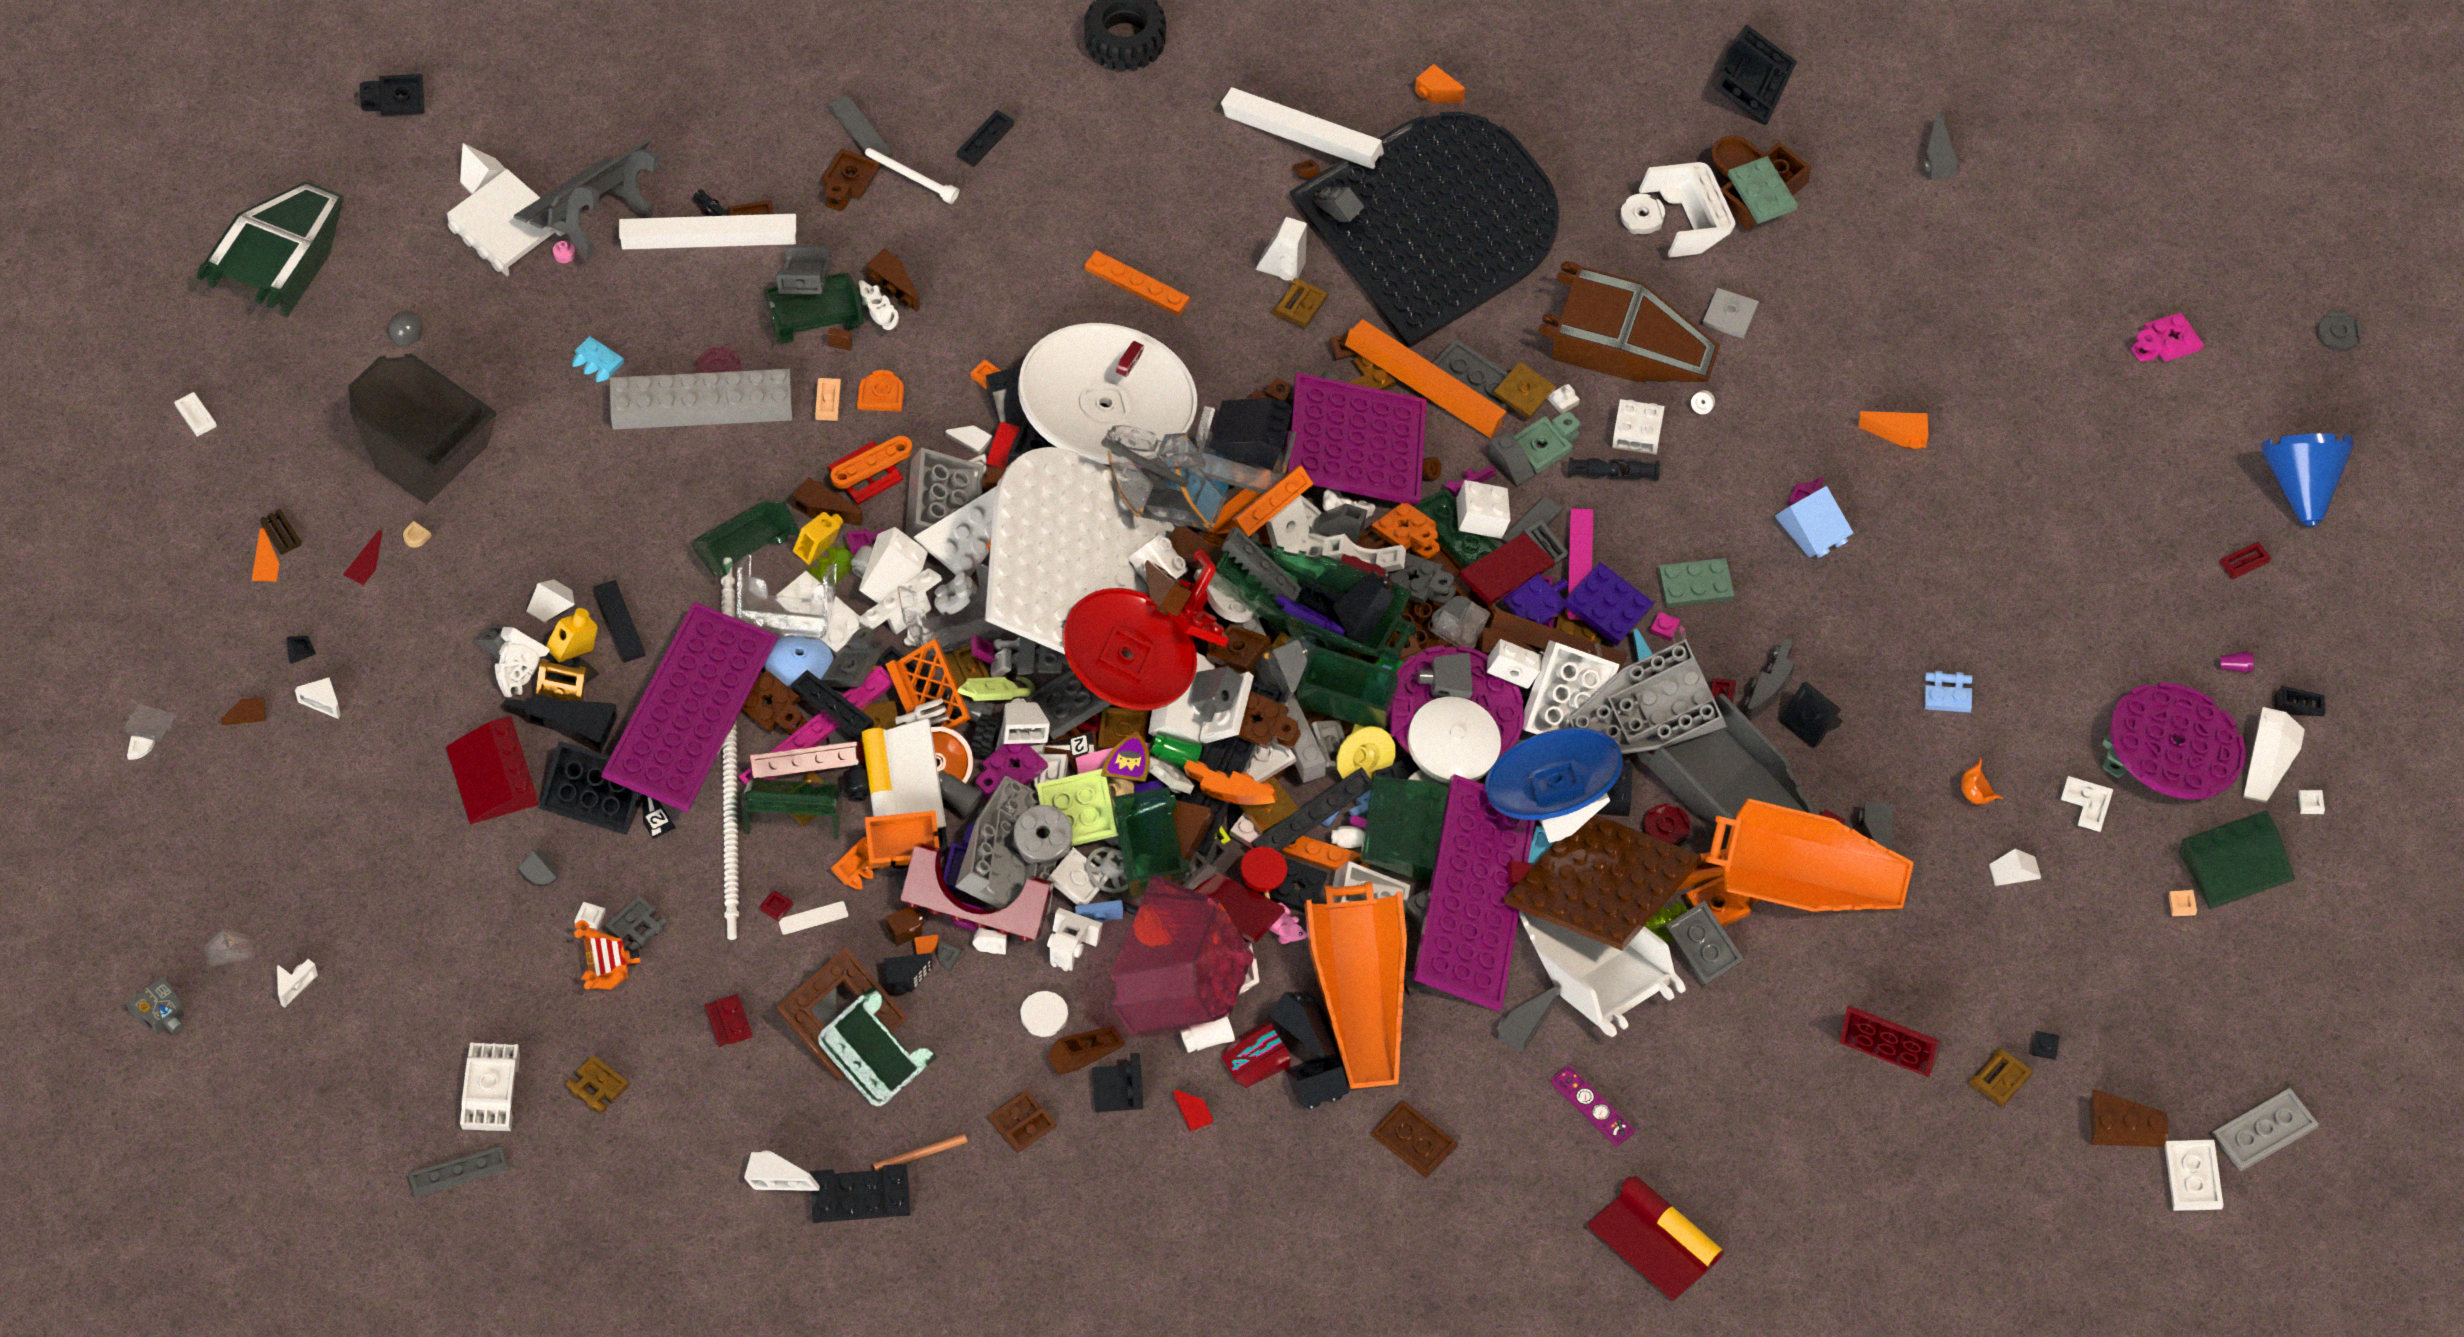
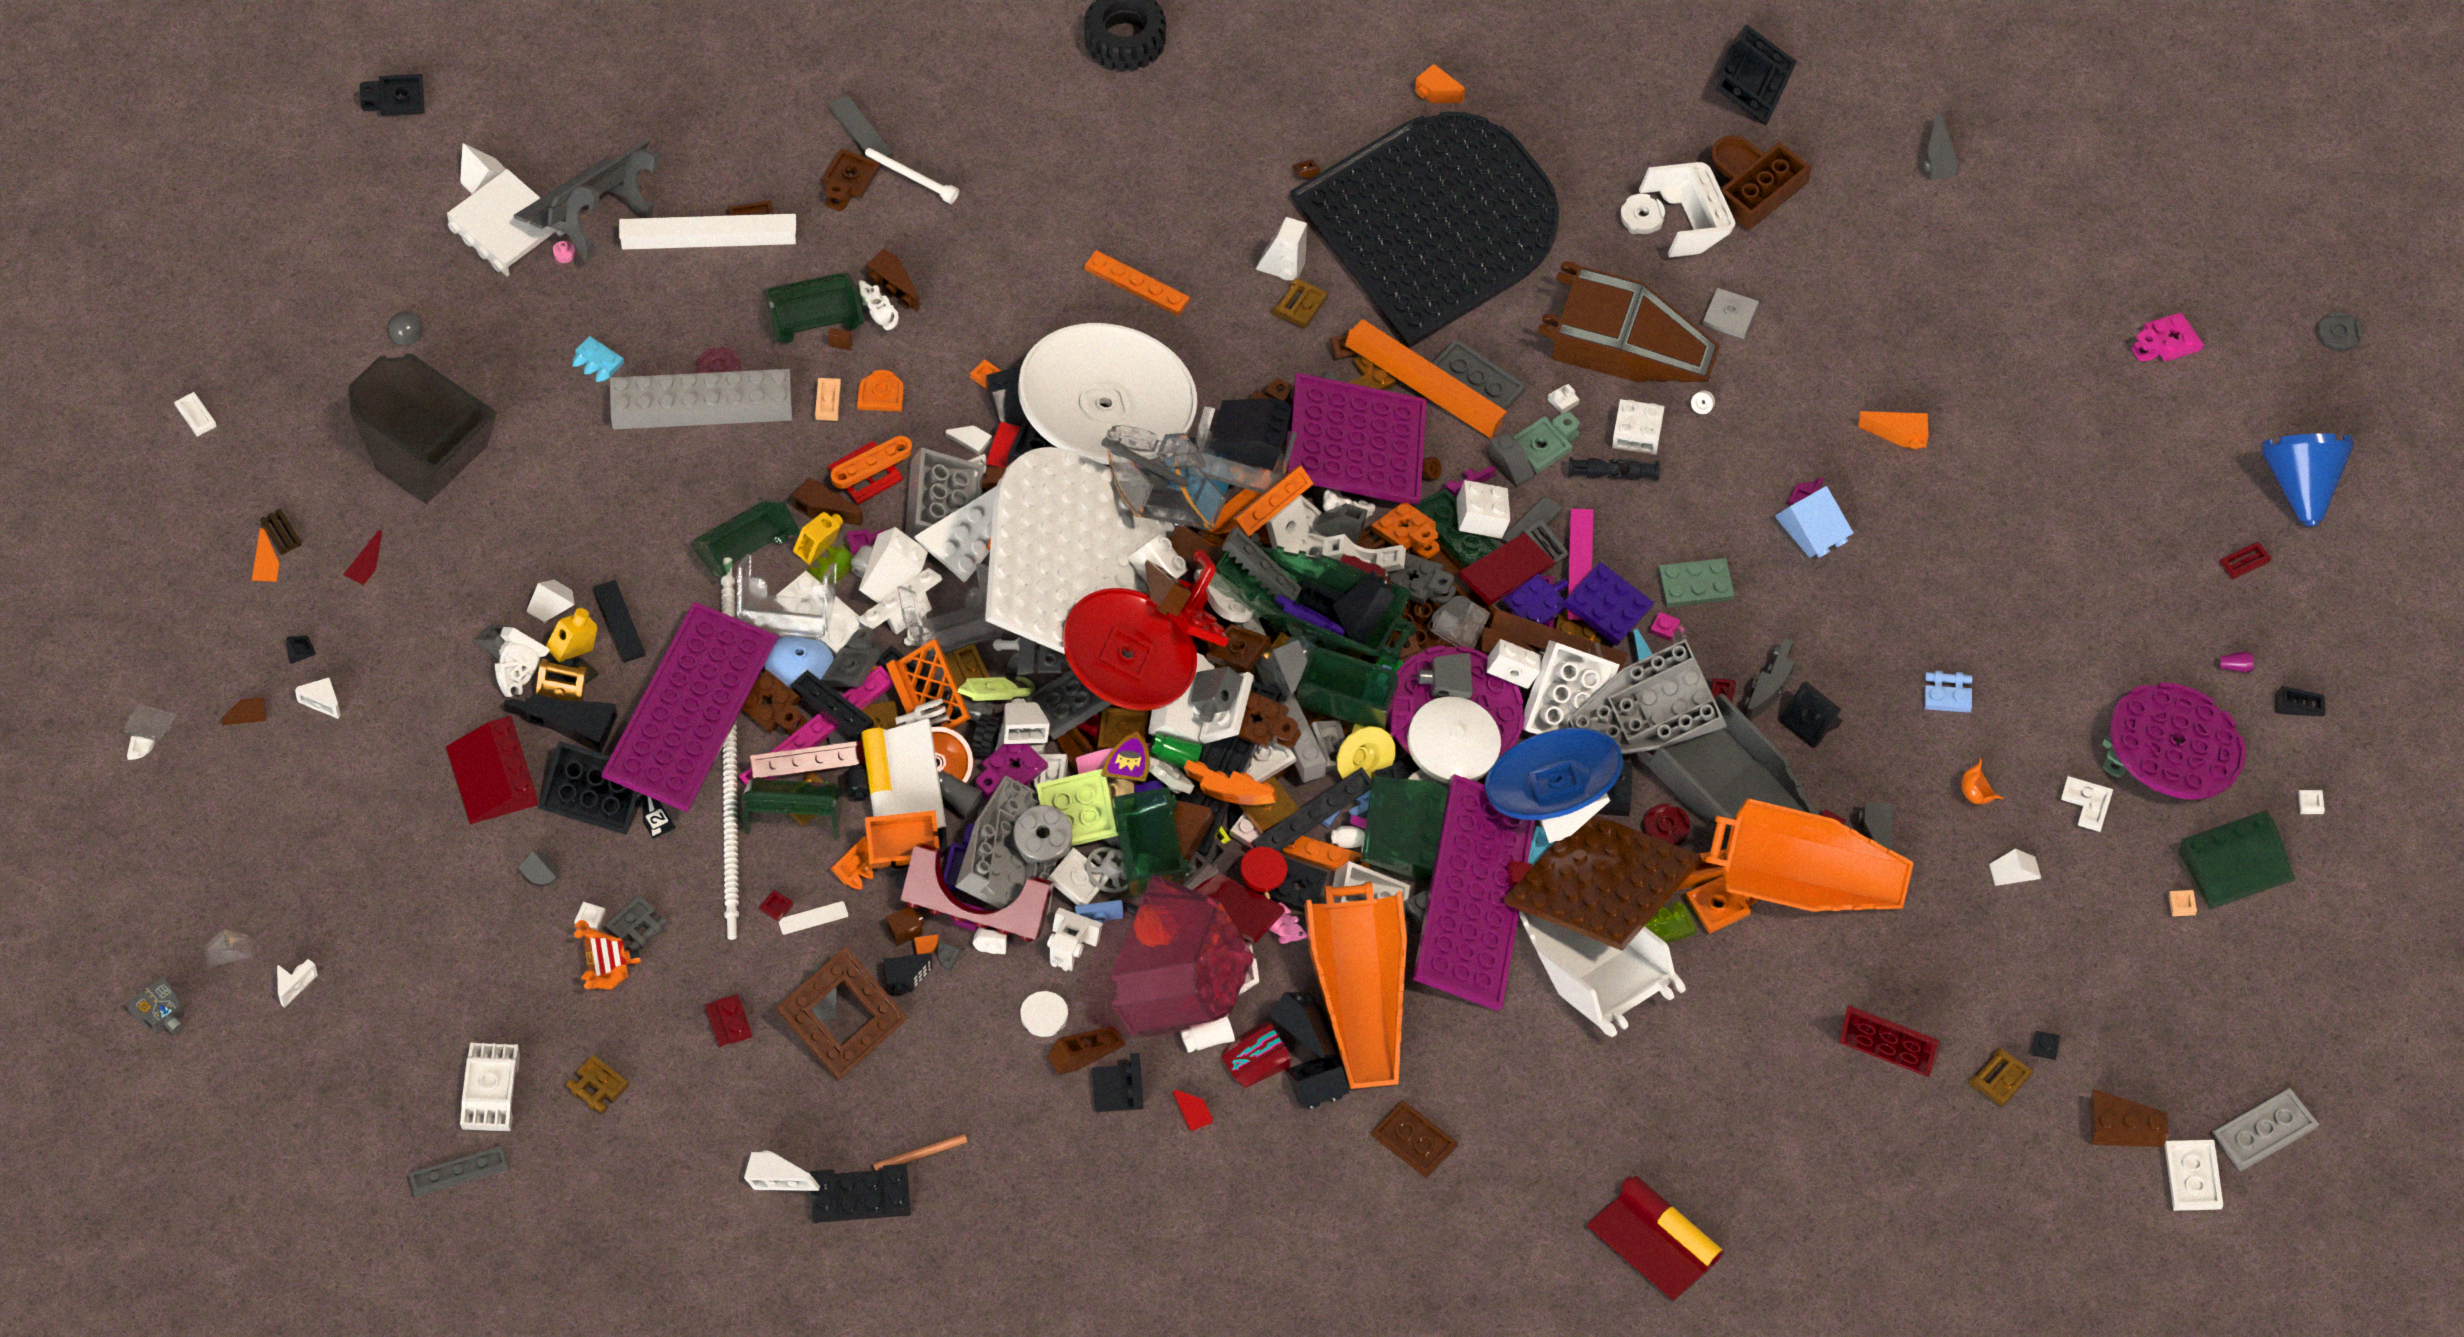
(278, 245): clear green windscreen -> none
(415, 535): tan tile -> none
(710, 205): black axle -> none
(804, 270): dark grey panel -> none
(870, 1052): clear green windscreen -> none
(955, 594): white plate -> none
(982, 649): dark pink tile -> none
(985, 138): black plate -> none
(1001, 664): white tile -> none
(1022, 1121): reddish brown slope -> none
(1074, 746): sticker -> none
(1130, 358): dark red beam -> none
(1302, 128): white tile -> none
(1339, 203): dark grey slope -> none
(1413, 986): dark grey tile -> none
(1524, 390): pearl gold plate -> none
(1525, 1020): dark grey slope -> none
(1592, 1106): magenta tile -> none
(1704, 943): dark grey plate -> none
(1762, 189): sand green plate -> none
(2274, 749): white wedge -> none

